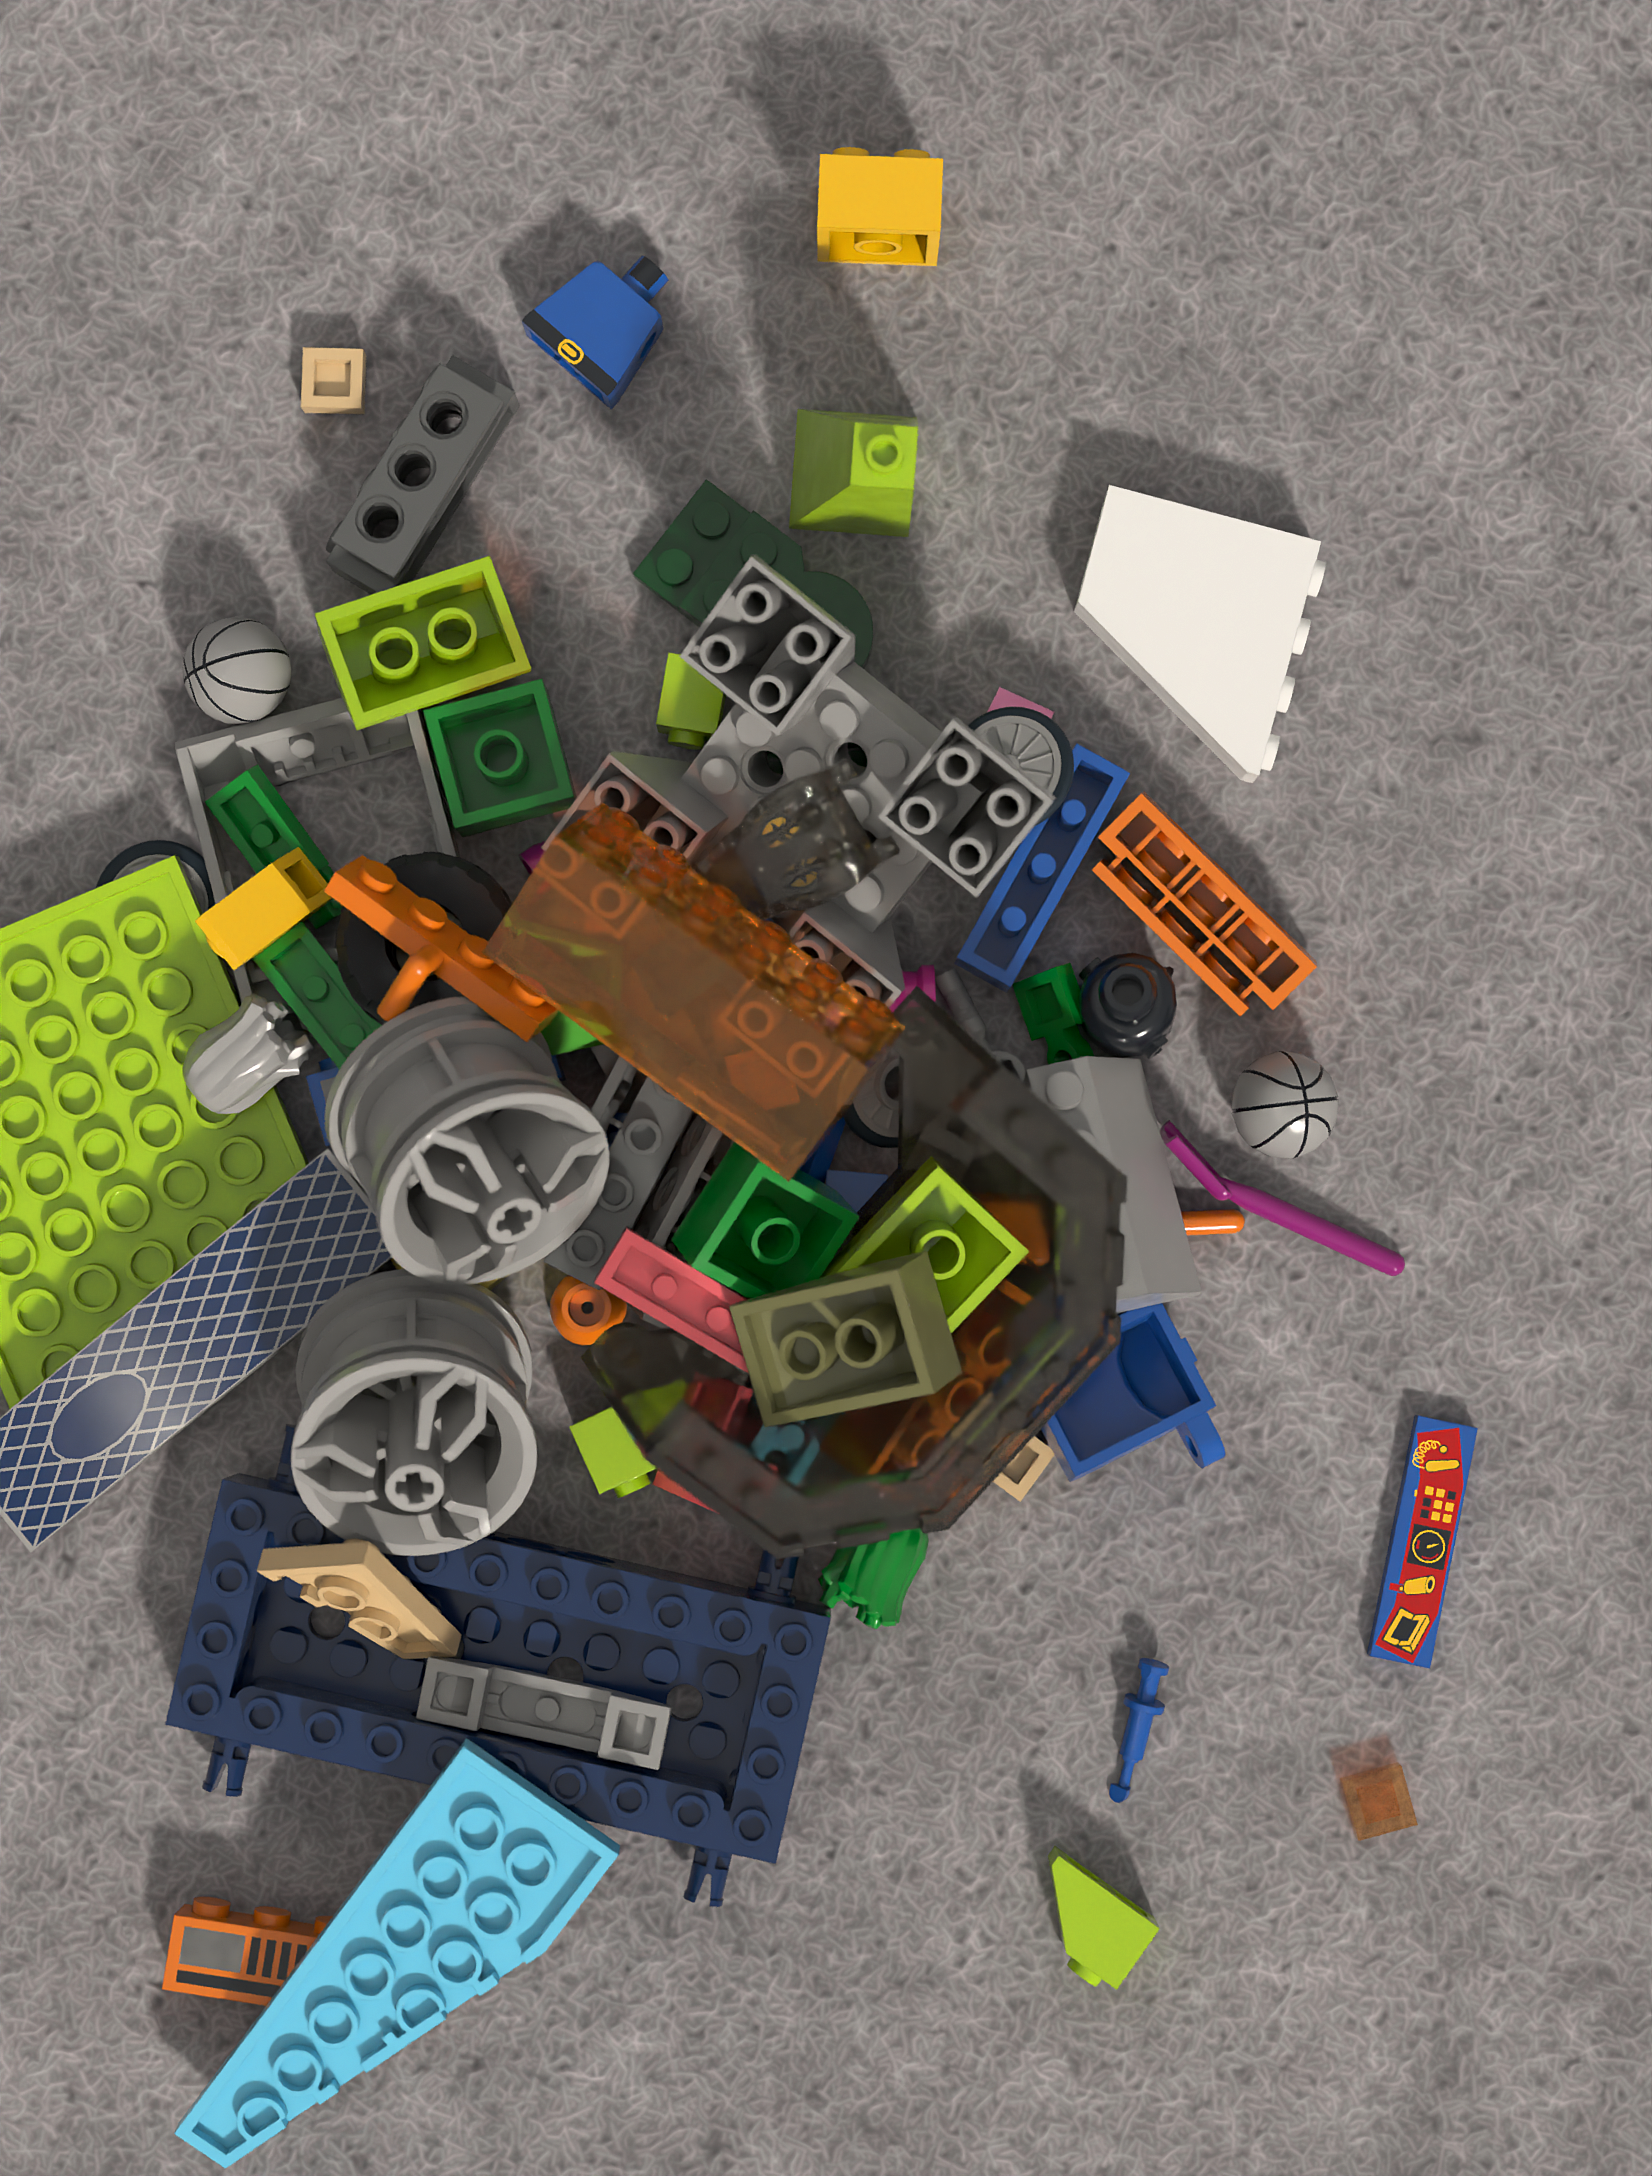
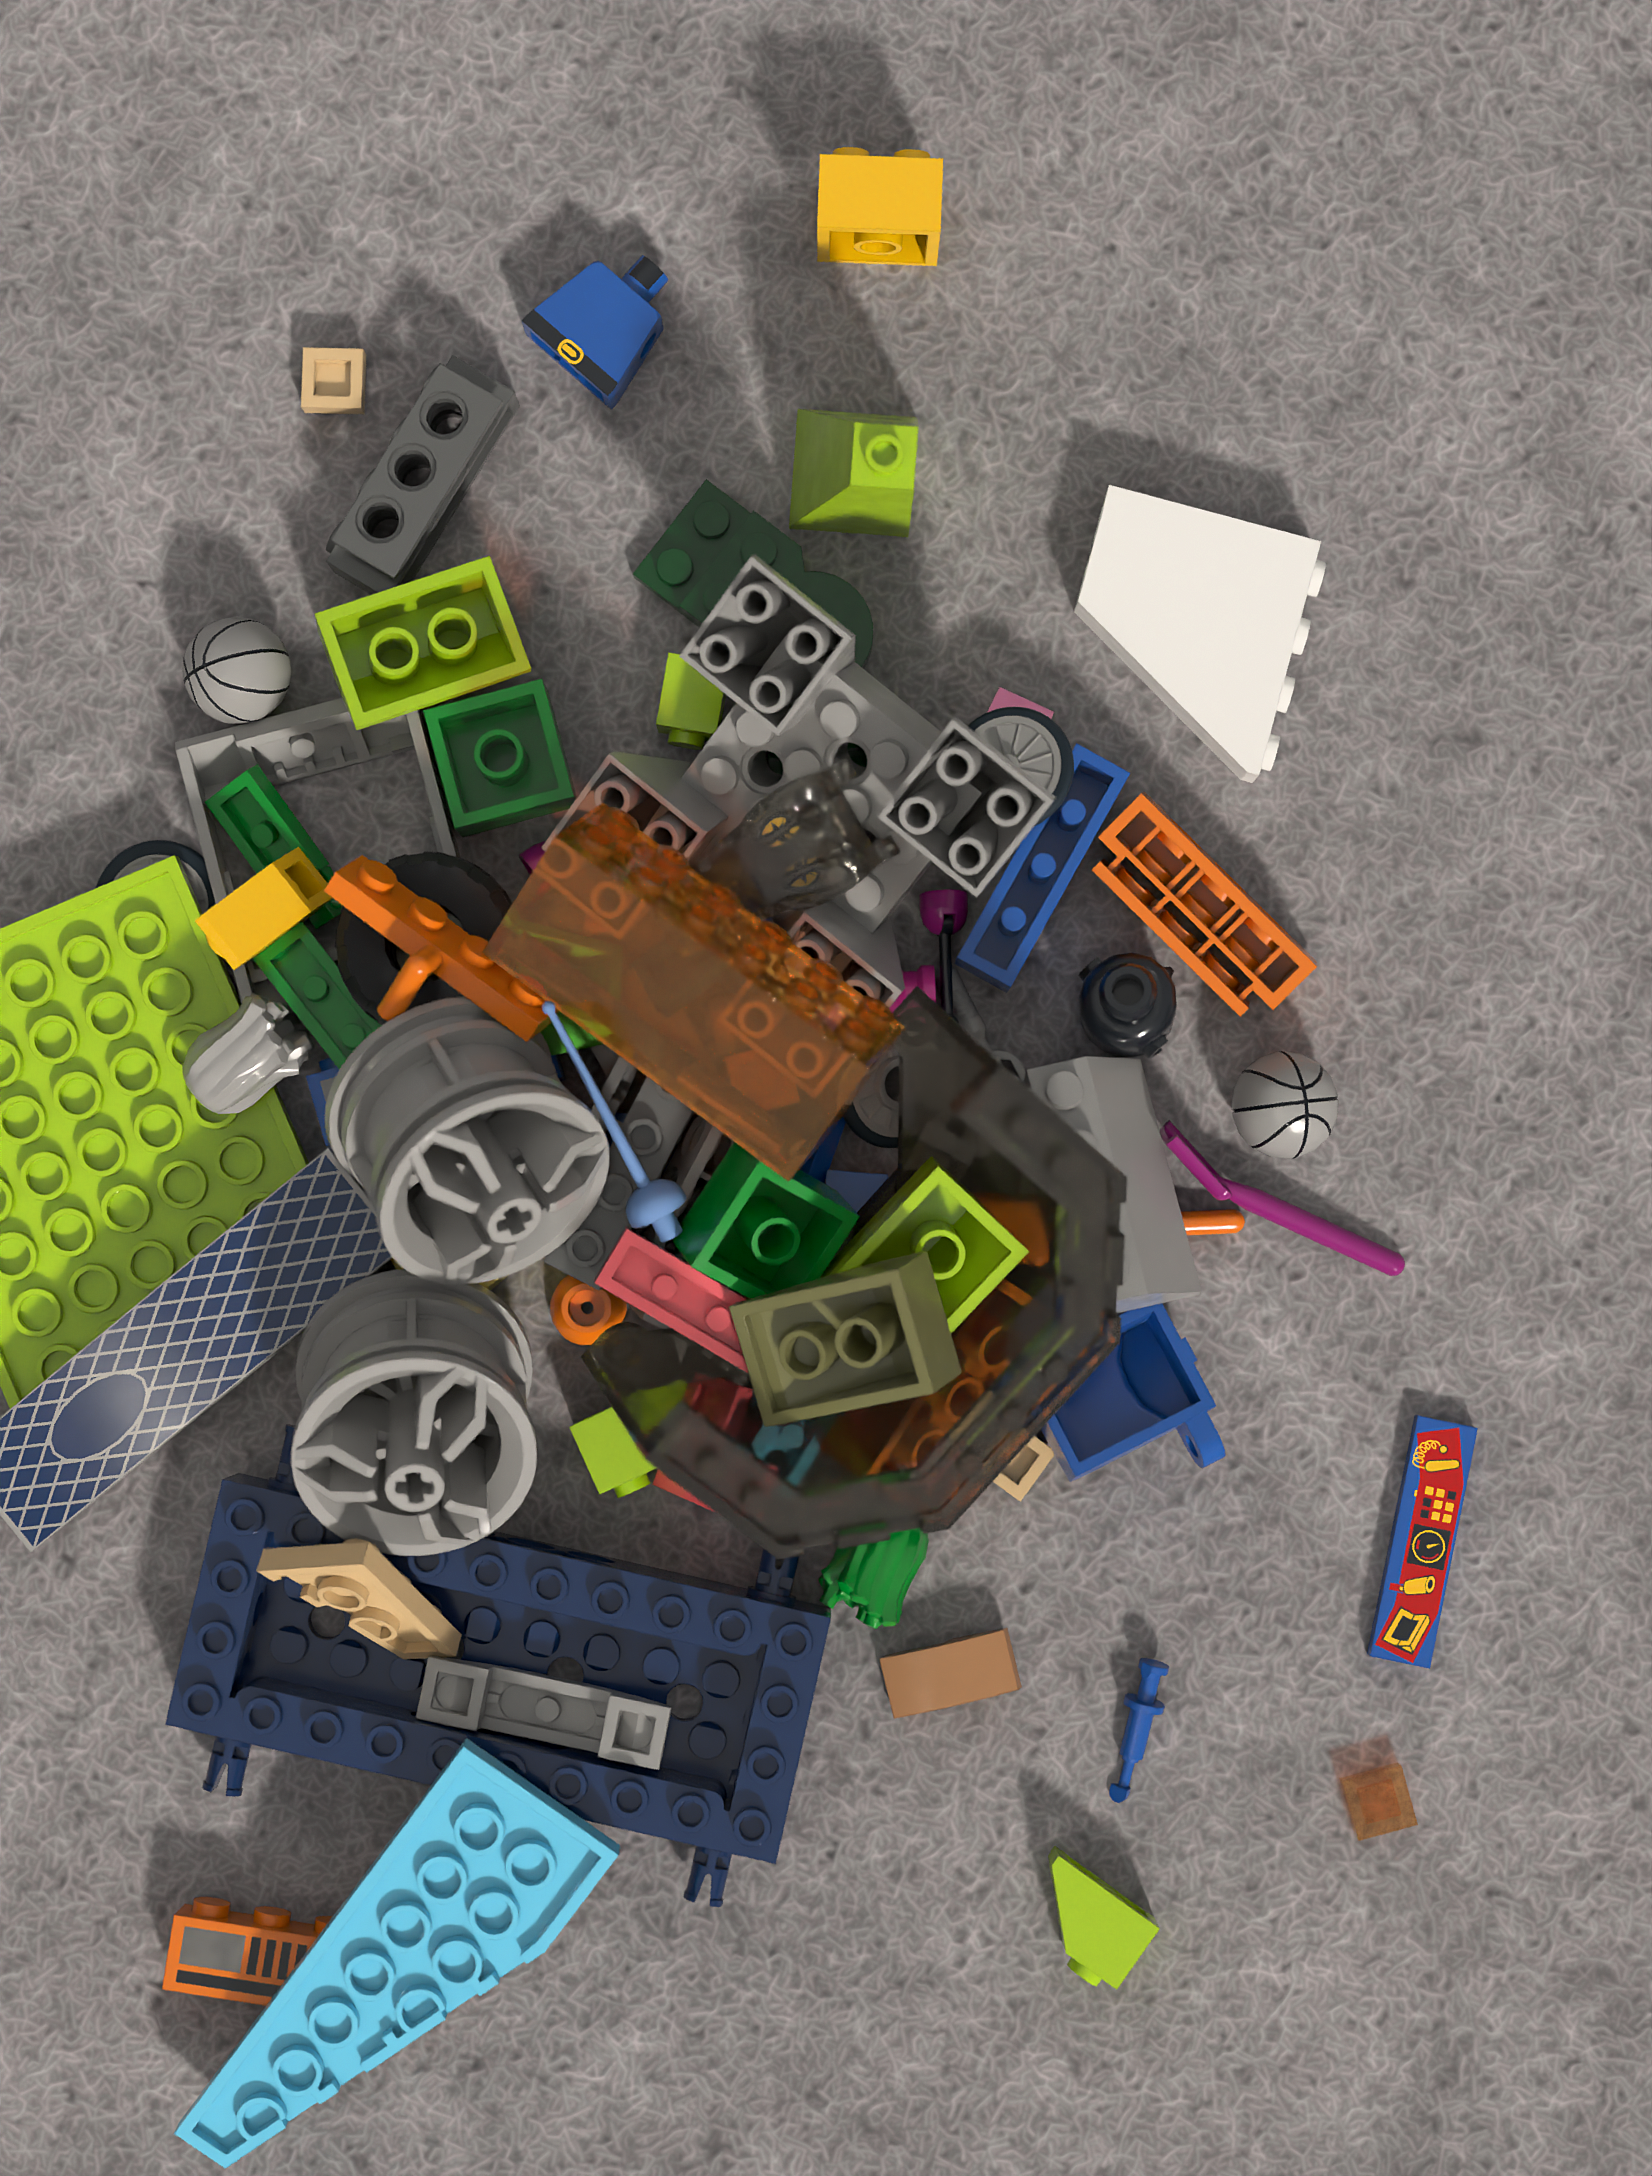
(652, 1200): none -> medium blue sword
(944, 914): none -> hinge
(950, 1673): none -> medium nougat slope
(1052, 1011): green plate -> none

